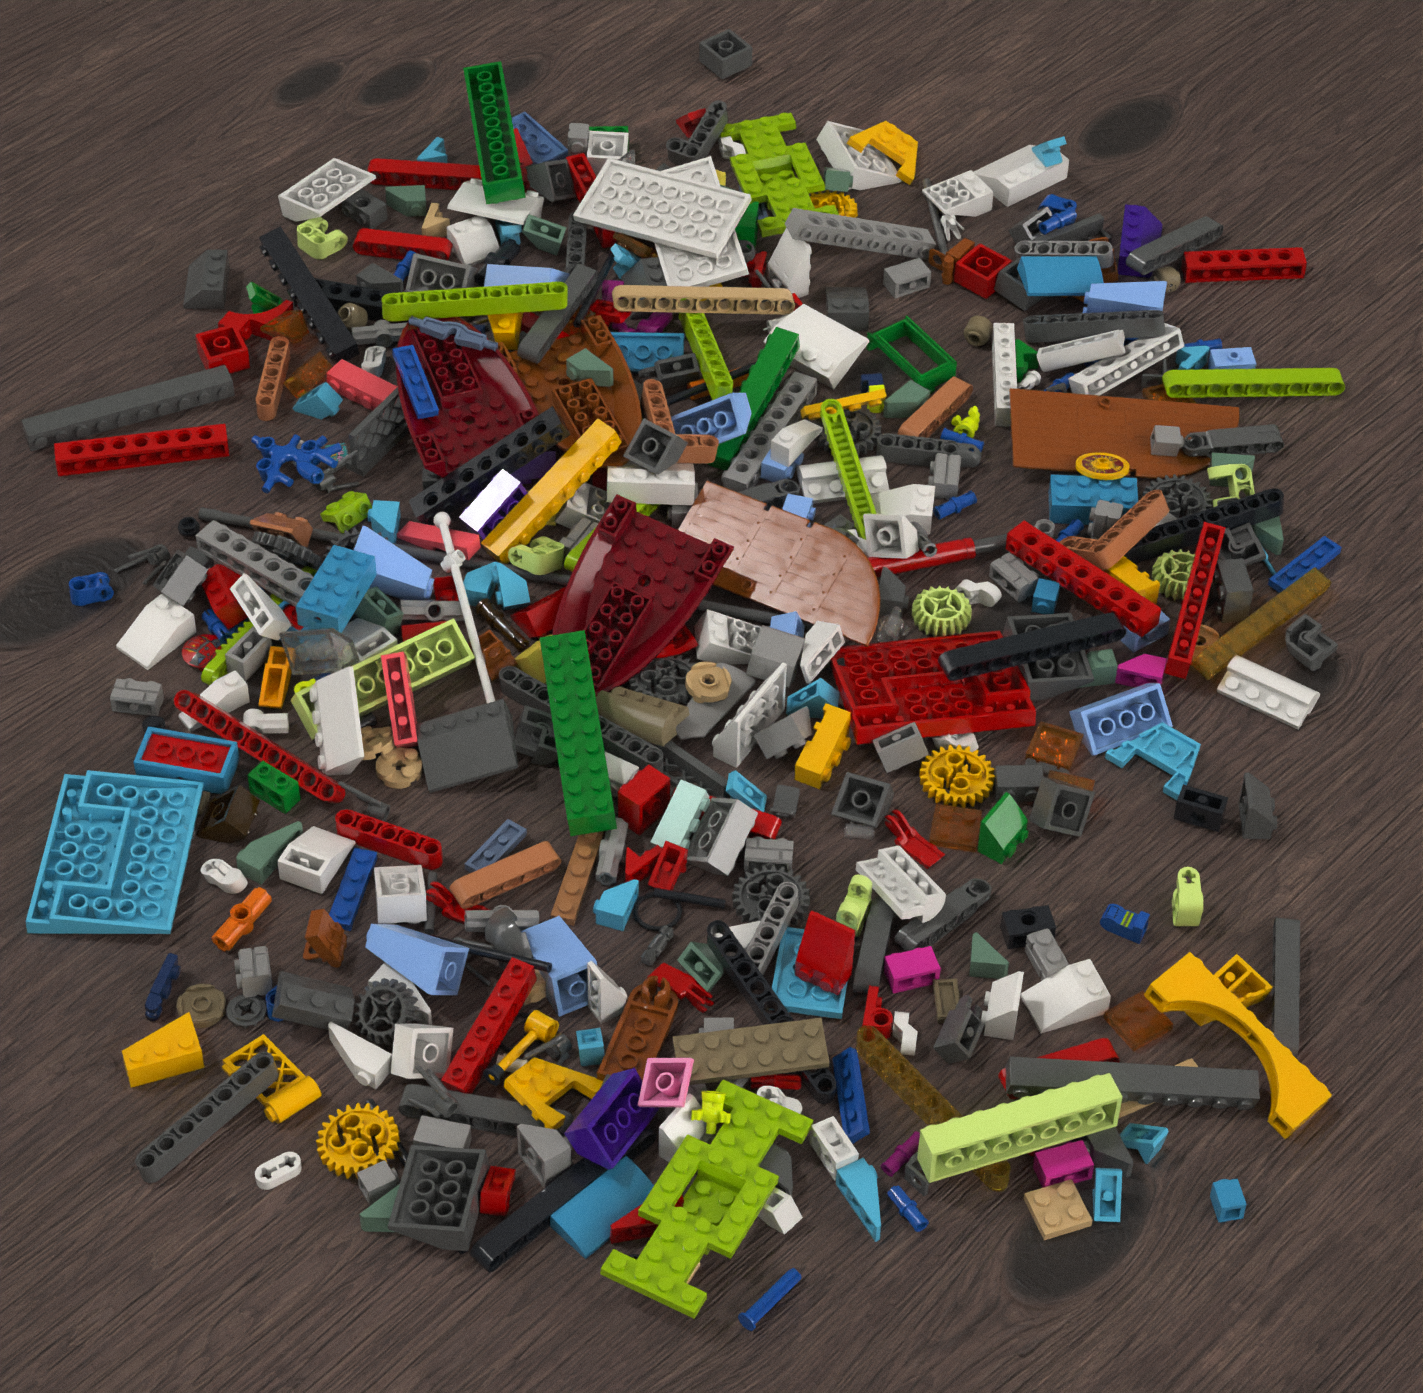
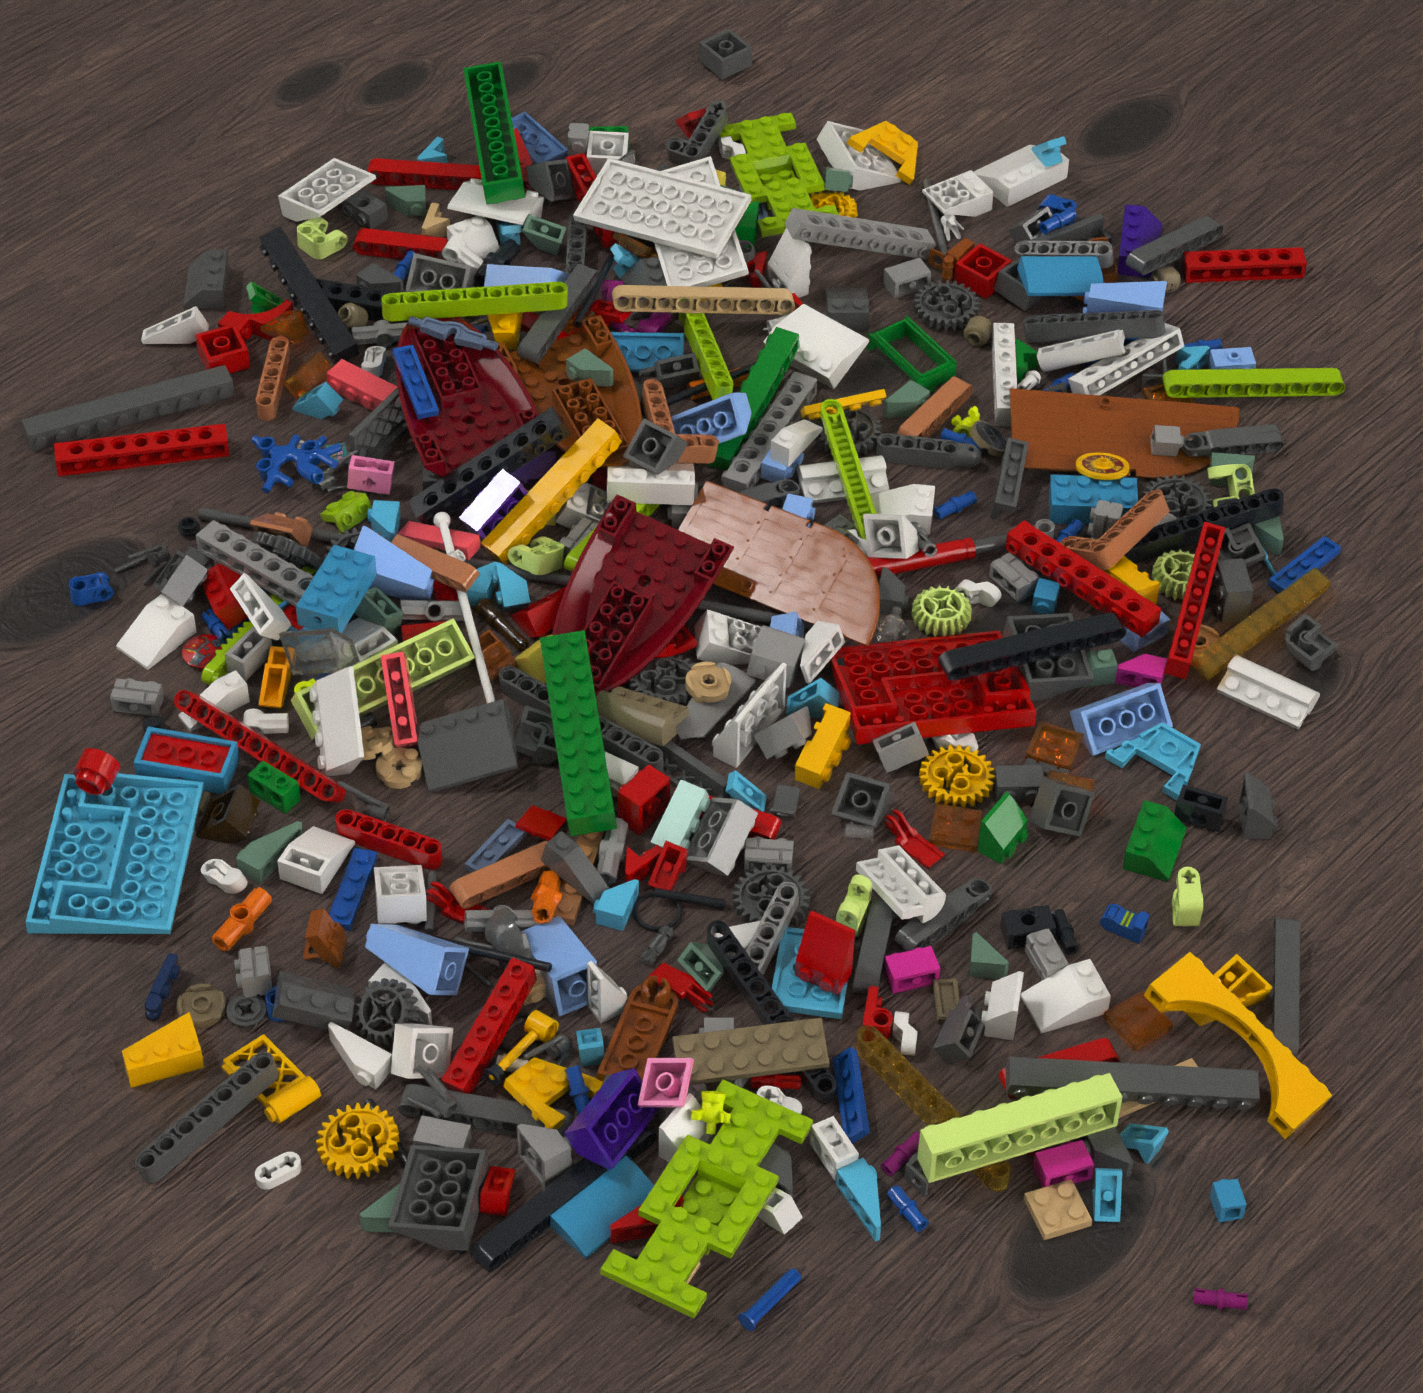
(95, 771): none -> red piece
(177, 329): none -> white slope
(370, 474): none -> bright pink brick
(377, 1181): light grey brick -> none
(444, 567): none -> nougat beam
(457, 252): none -> white piece
(541, 823): none -> red piece
(546, 897): none -> orange piece
(573, 866): none -> dark grey slope
(577, 1087): none -> blue pin
(871, 383): dark blue leg -> none
(946, 310): none -> dark grey gear
(946, 475): light grey brick -> none
(989, 437): none -> tile
(1010, 476): none -> dark grey fence
(1064, 932): none -> black pin
(1154, 842): none -> green slope
(1220, 1298): none -> magenta pin

